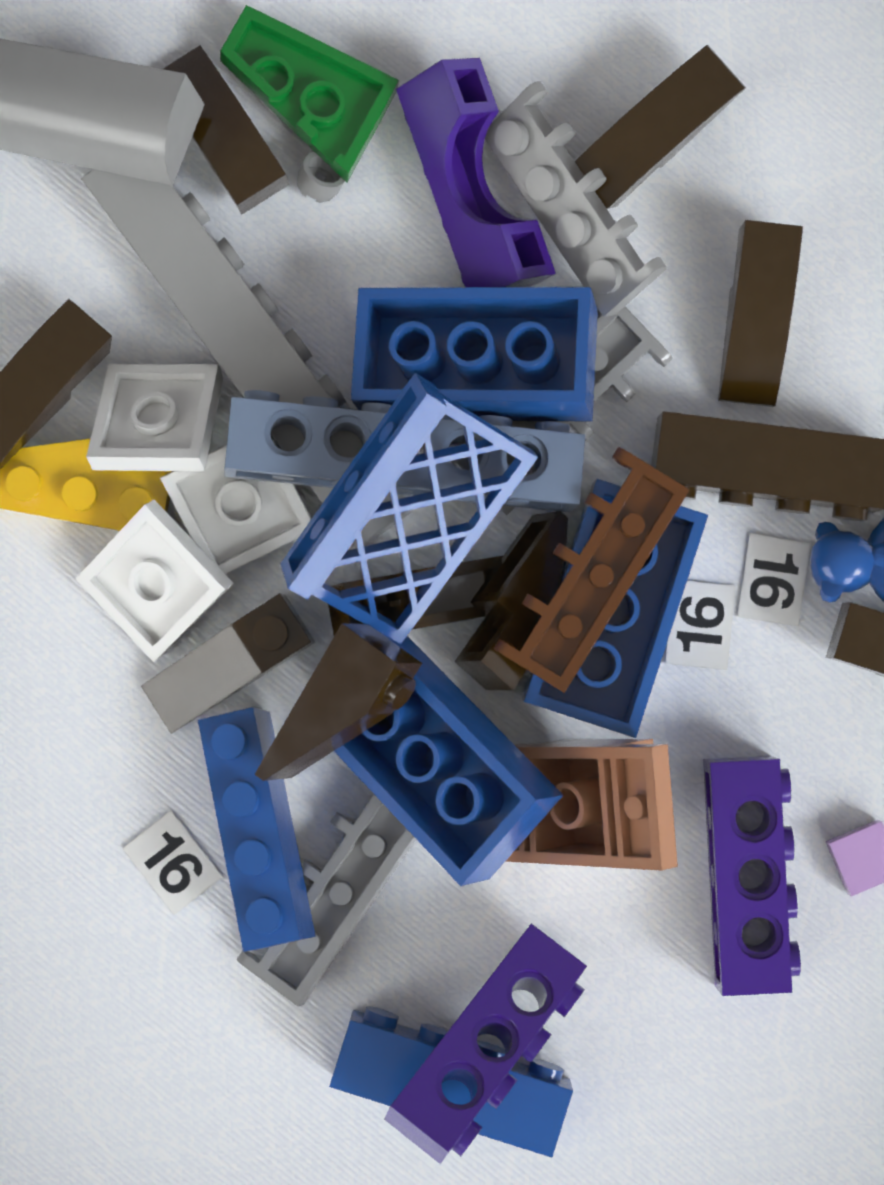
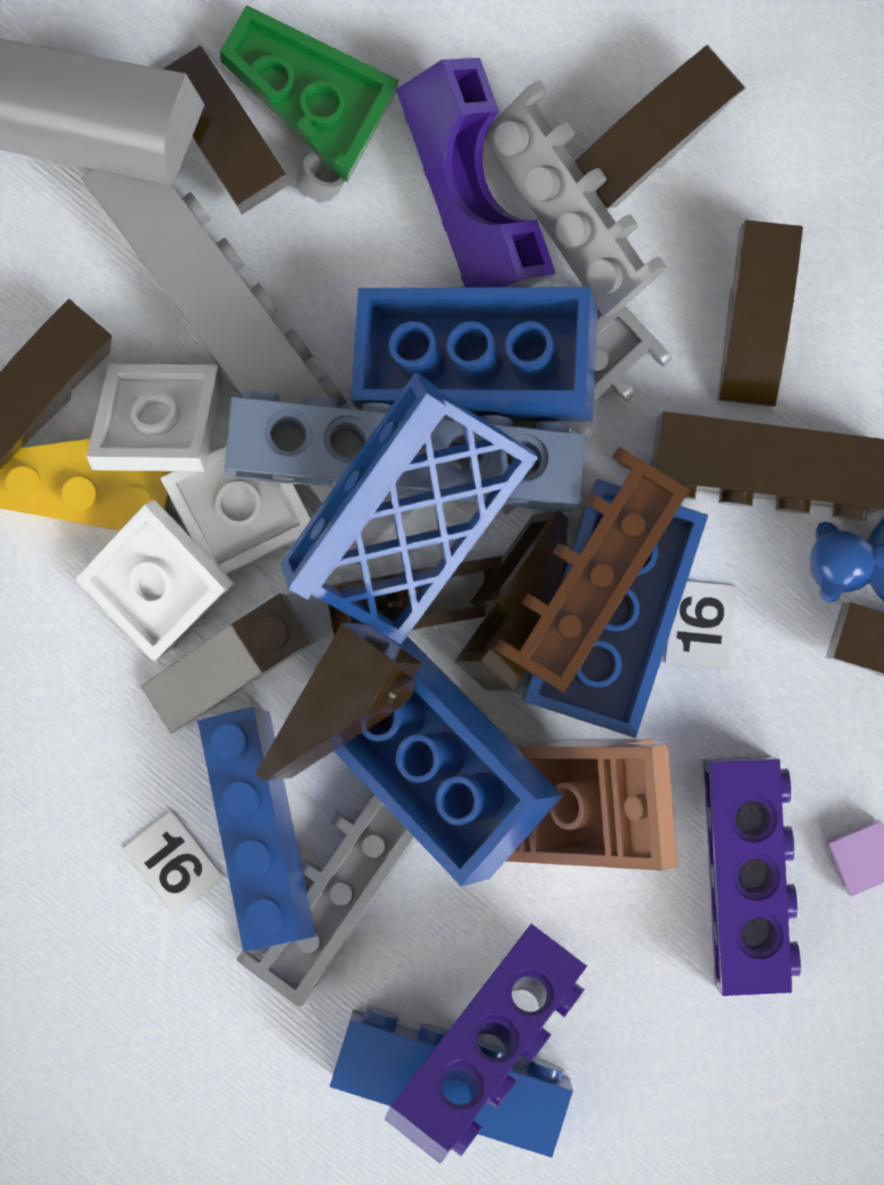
(774, 579): white sticker -> none

